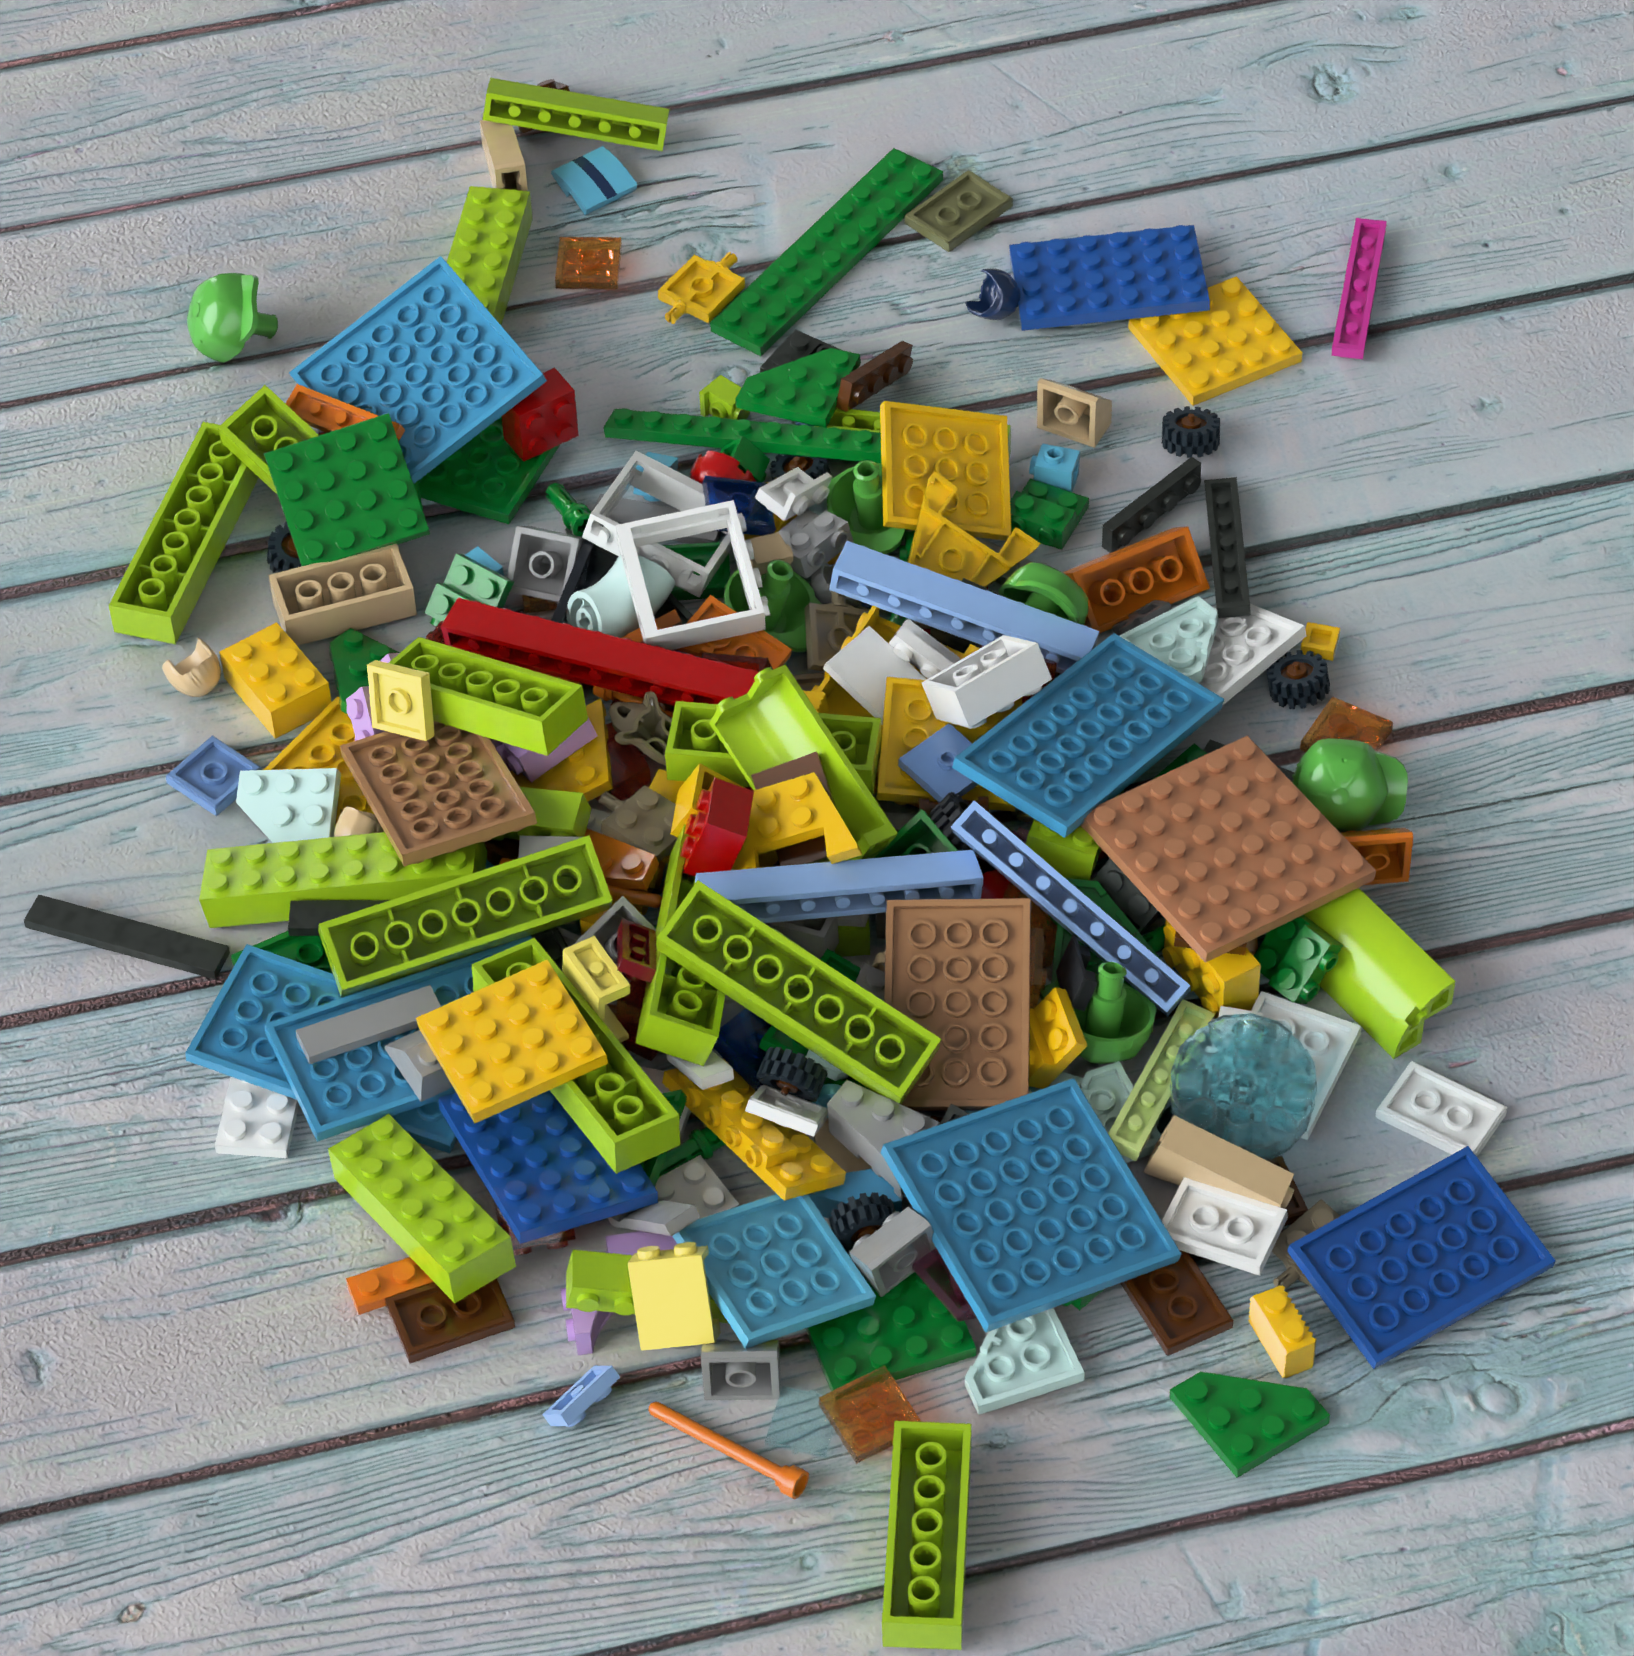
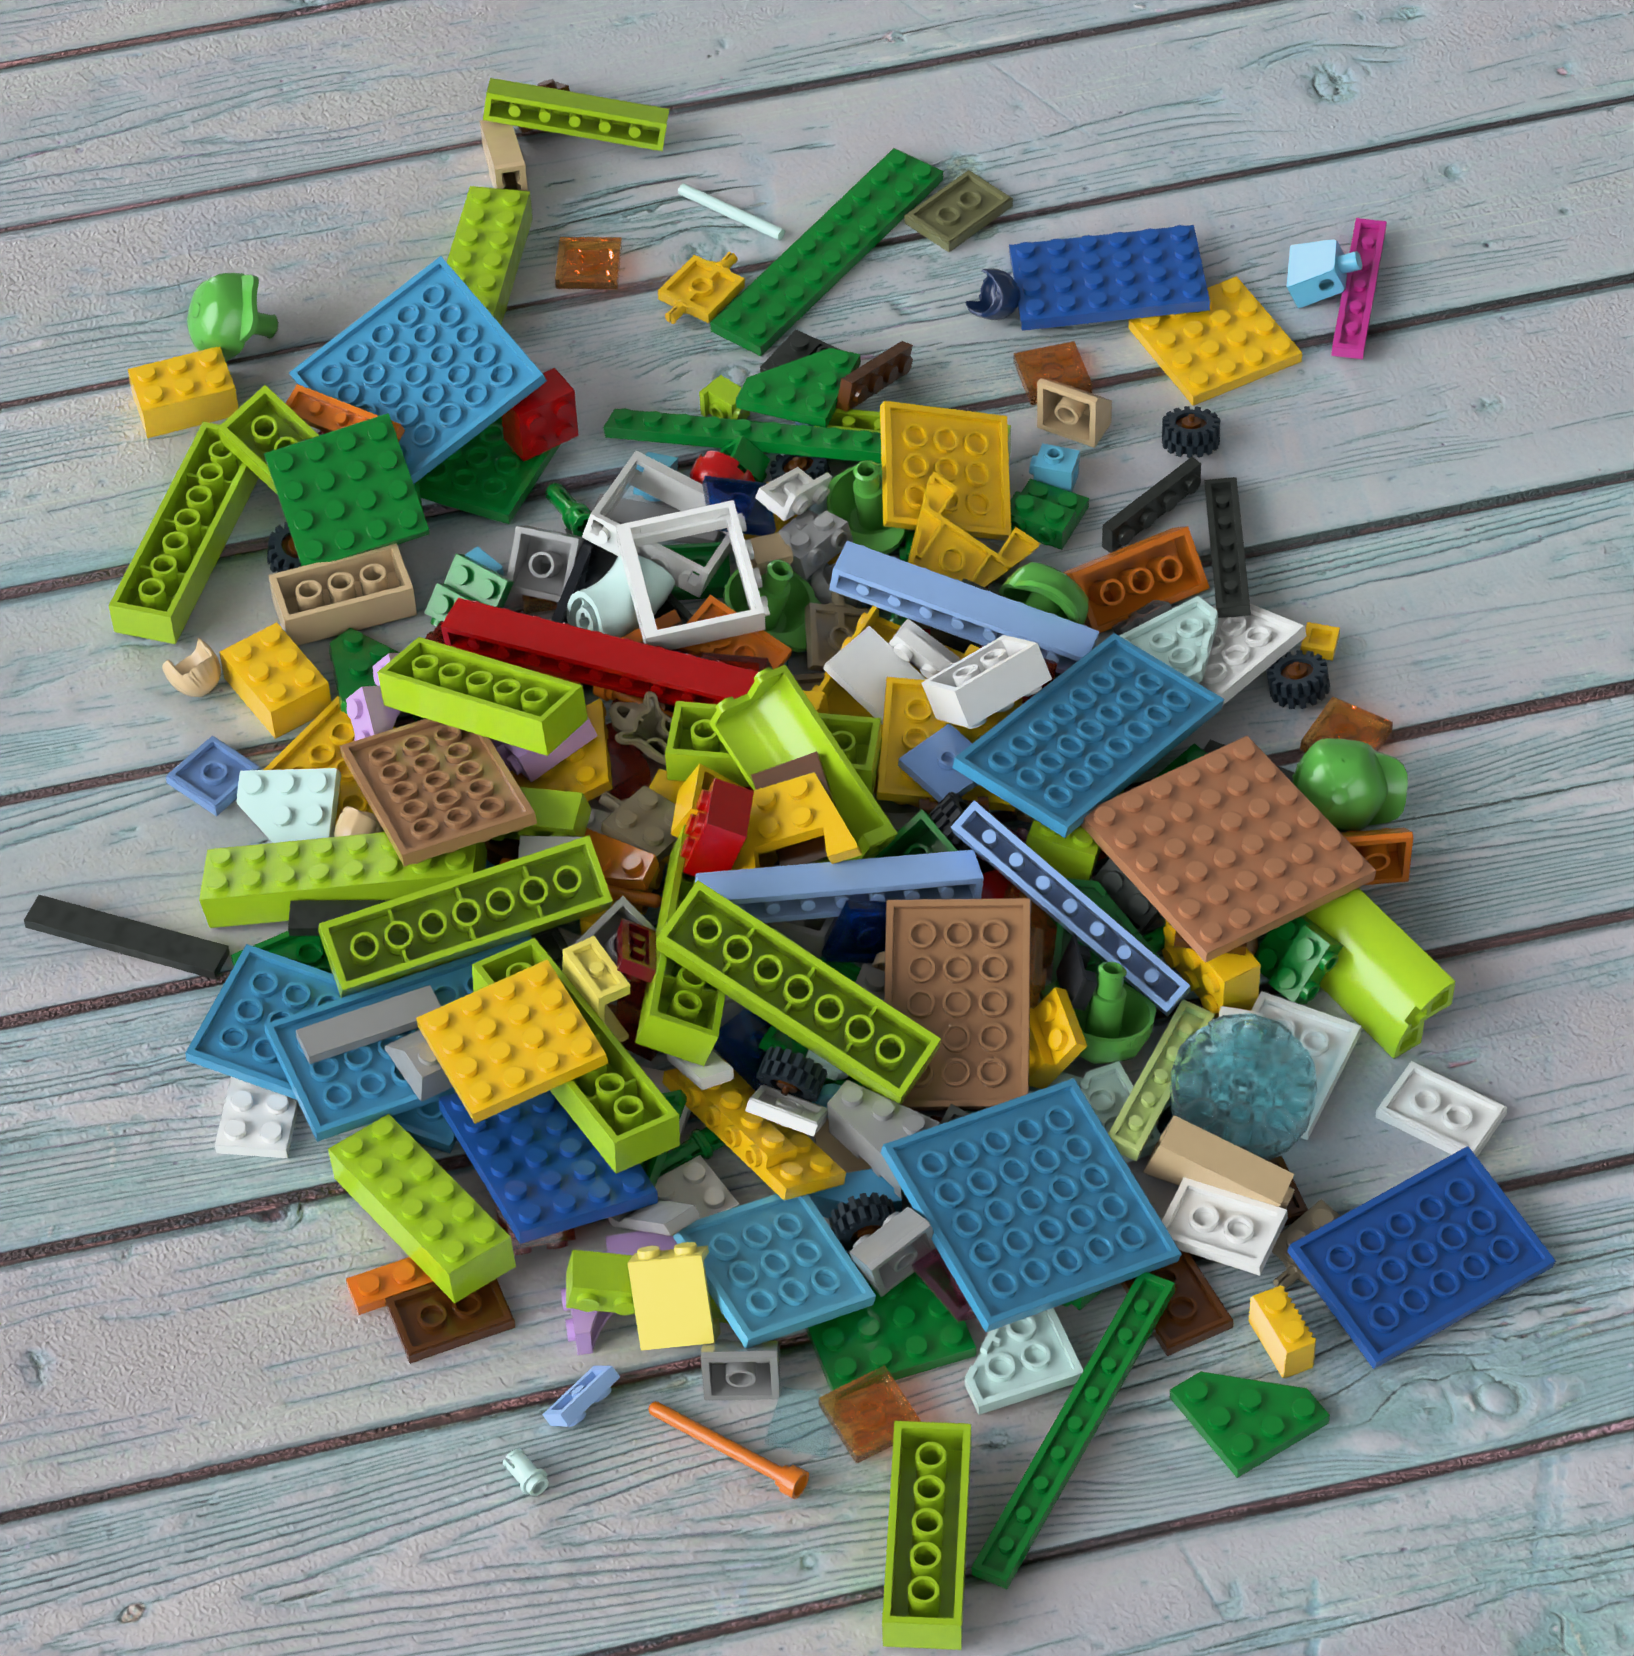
(183, 391): none -> yellow brick
(400, 700): light yellow plate -> none
(531, 1479): none -> light aqua pin
(594, 179): medium azure slope -> none
(731, 211): none -> light aqua bar
(857, 933): none -> clear blue tile
(1055, 363): none -> clear orange plate
(1072, 1430): none -> green plate
(1319, 271): none -> medium azure torso

